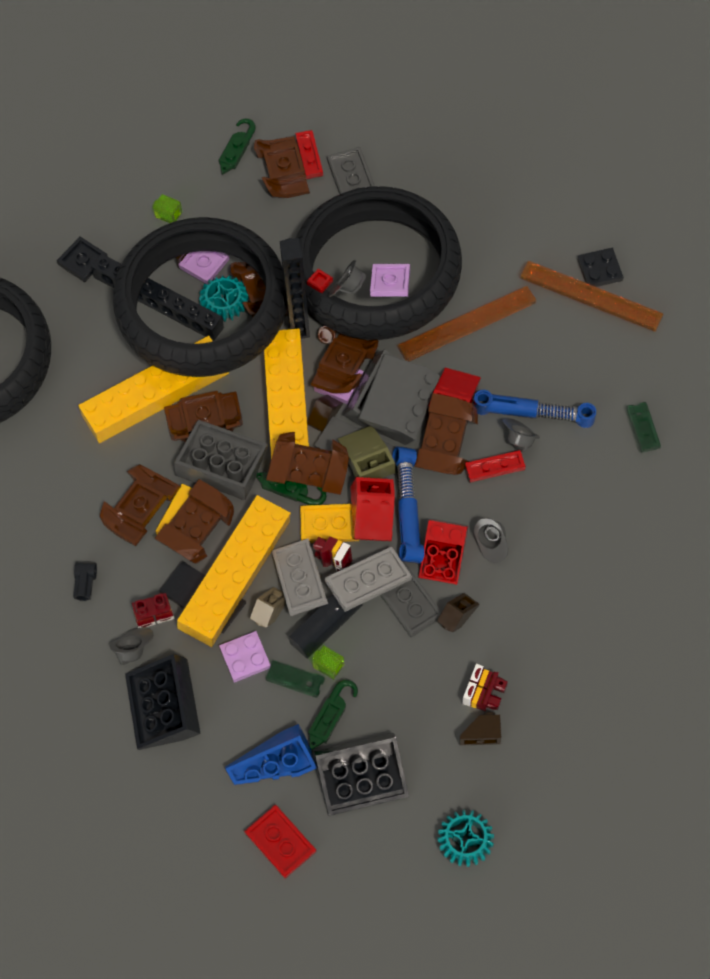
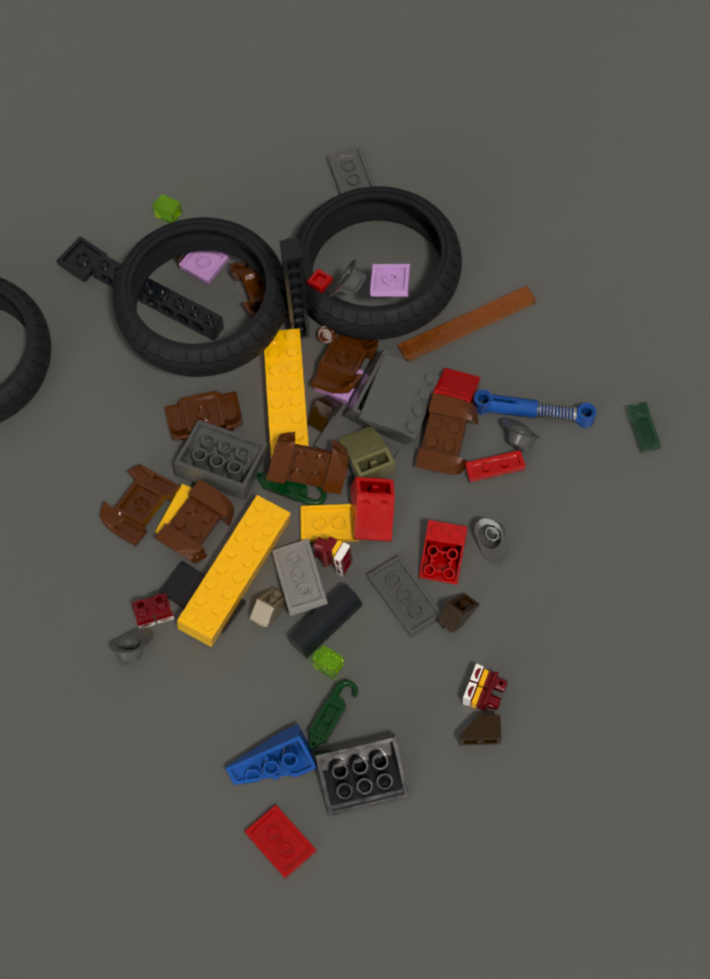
(84, 574): black piece -> none
(139, 399): yellow brick -> none
(162, 702): black slope -> none
(230, 289): teal gear -> none
(236, 147): dark green plate -> none
(245, 656): lavender plate -> none
(284, 167): reddish brown piece -> none
(294, 678): clear green plate -> none
(309, 154): red plate -> none
(368, 578): light grey tile -> none
(410, 549): blue piece -> none
(458, 836): teal gear -> none
(592, 296): clear orange plate -> none
(600, 267): black plate -> none

